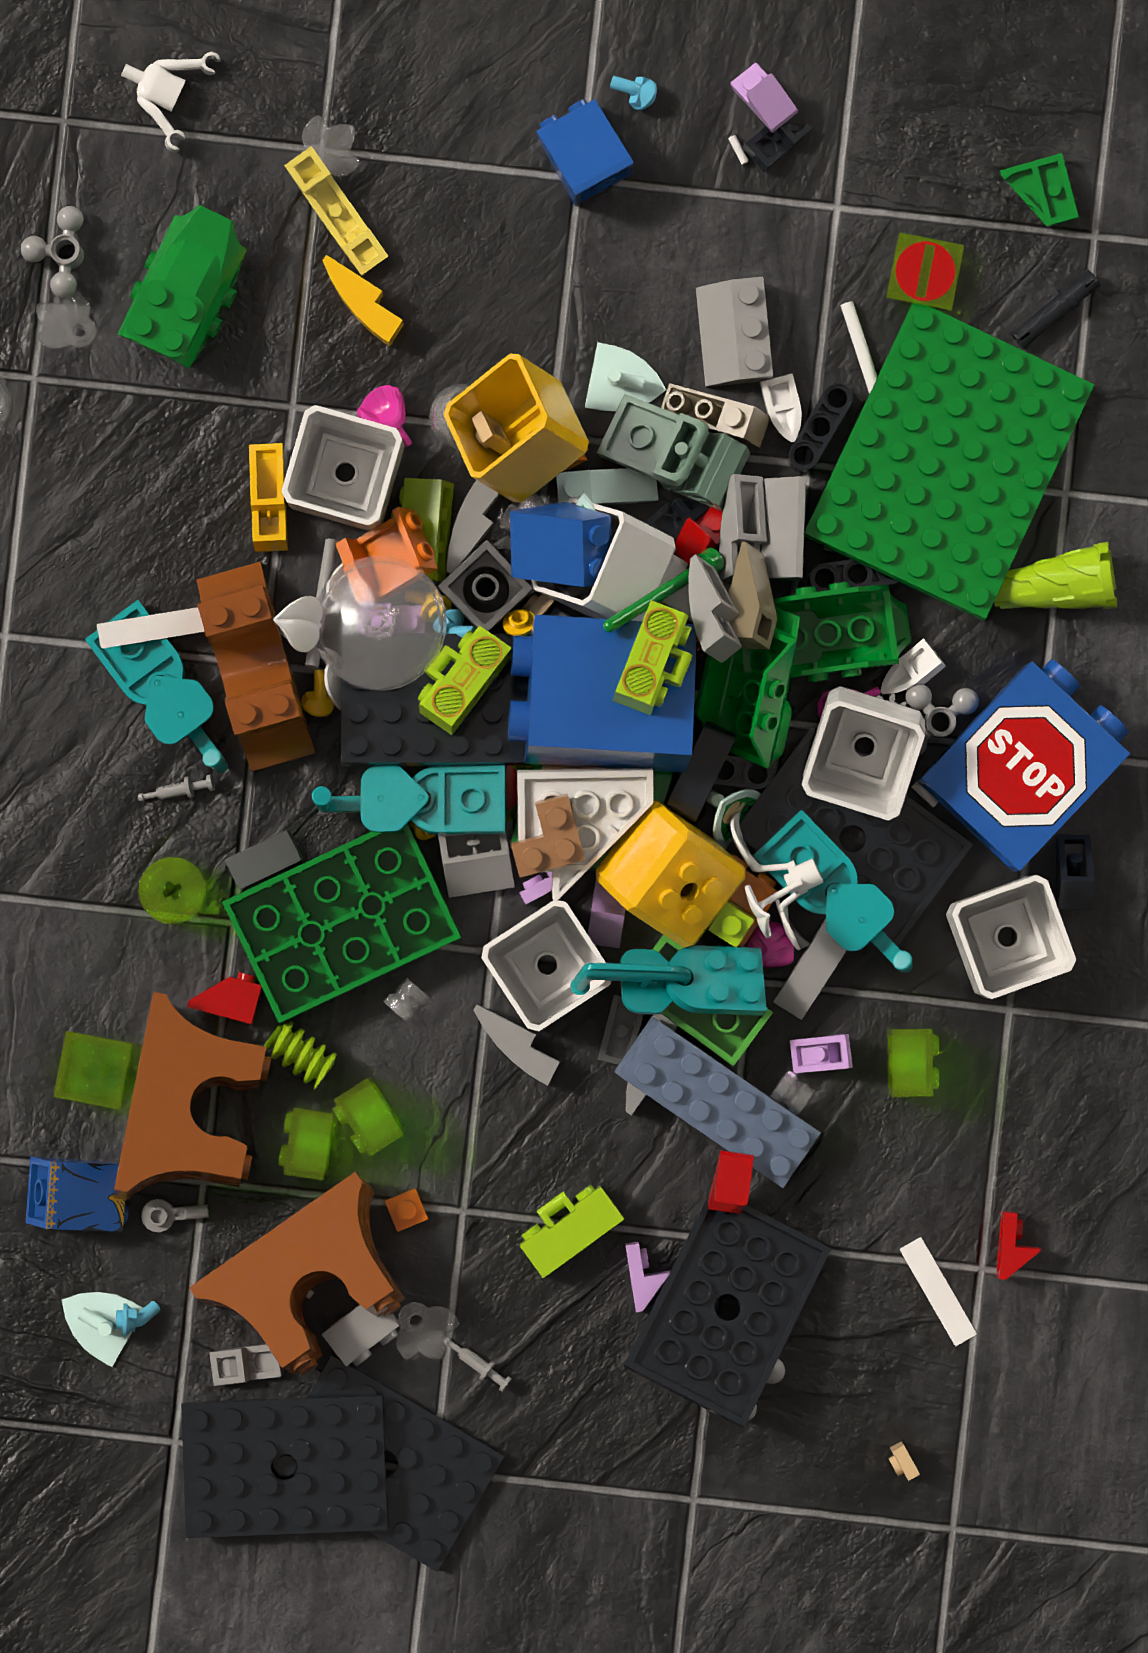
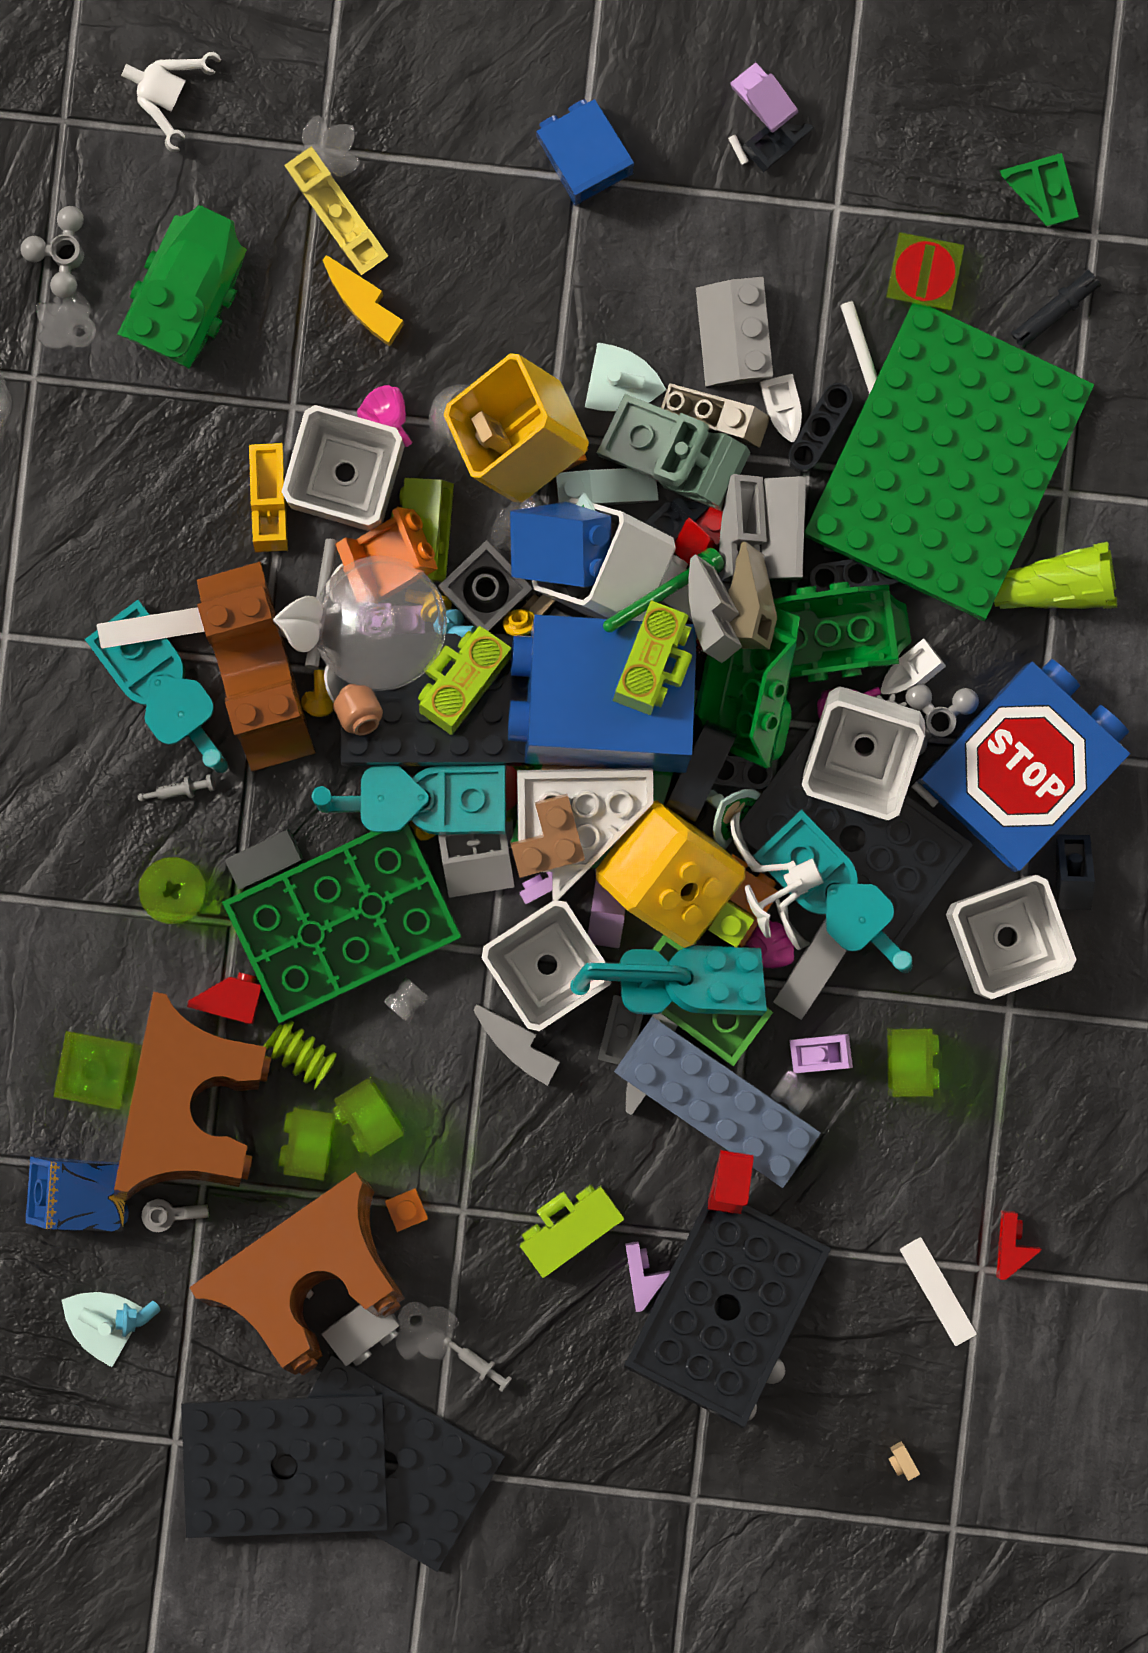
(244, 1364): light grey slope -> none
(358, 709): none -> nougat head
(470, 524): light grey slope -> none
(641, 91): medium azure plate -> none

